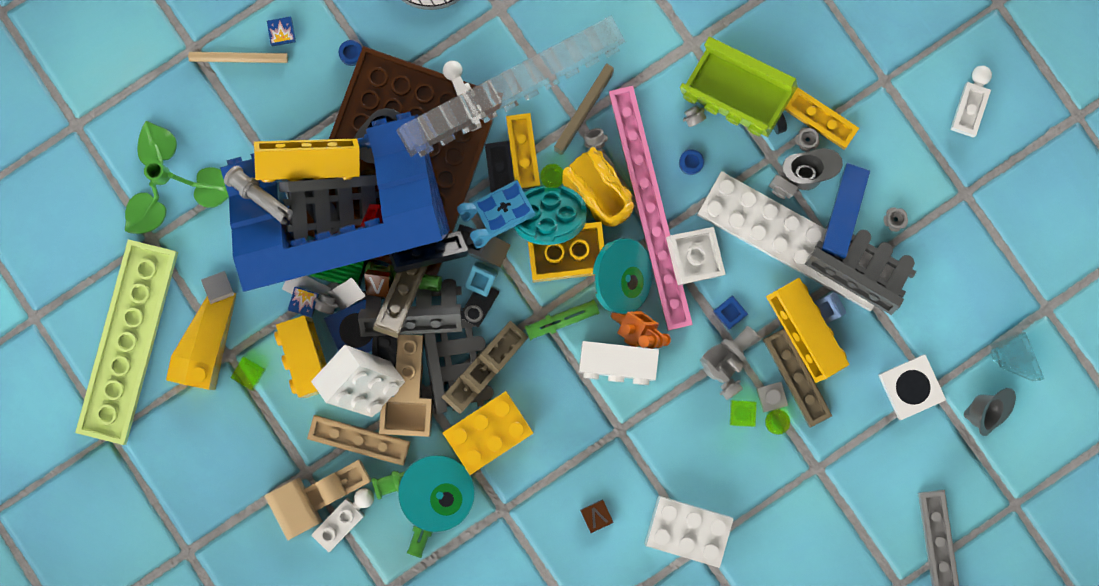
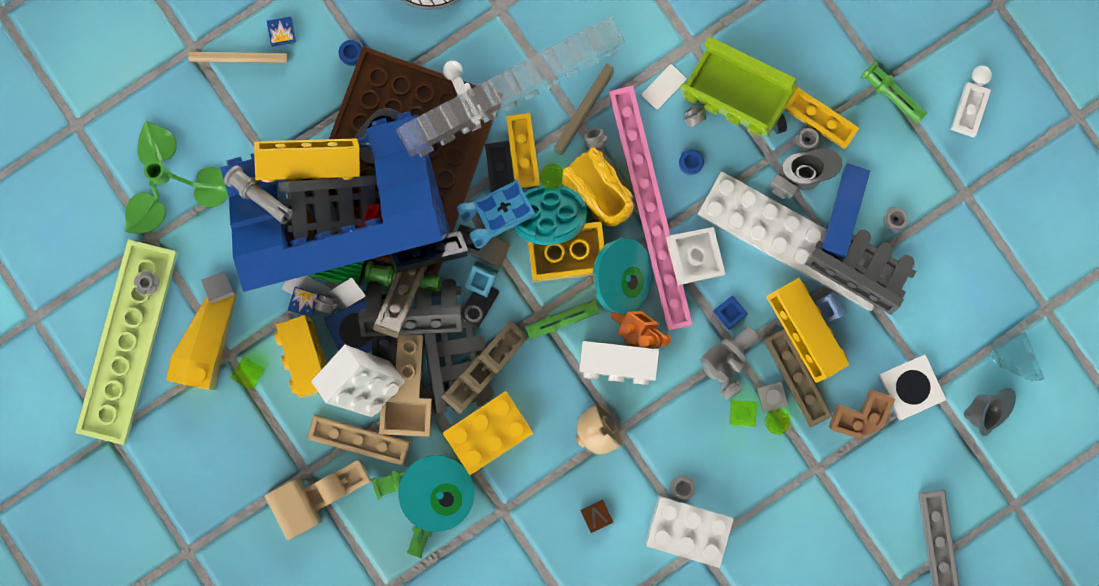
(153, 284): none -> light grey plate
(343, 519): white plate -> none
(377, 283): reddish brown tile -> none
(597, 432): none -> tan cylinder
(664, 86): none -> white sticker
(682, 488): none -> light grey plate
(863, 422): none -> medium nougat plate
(915, 114): none -> bright green pin

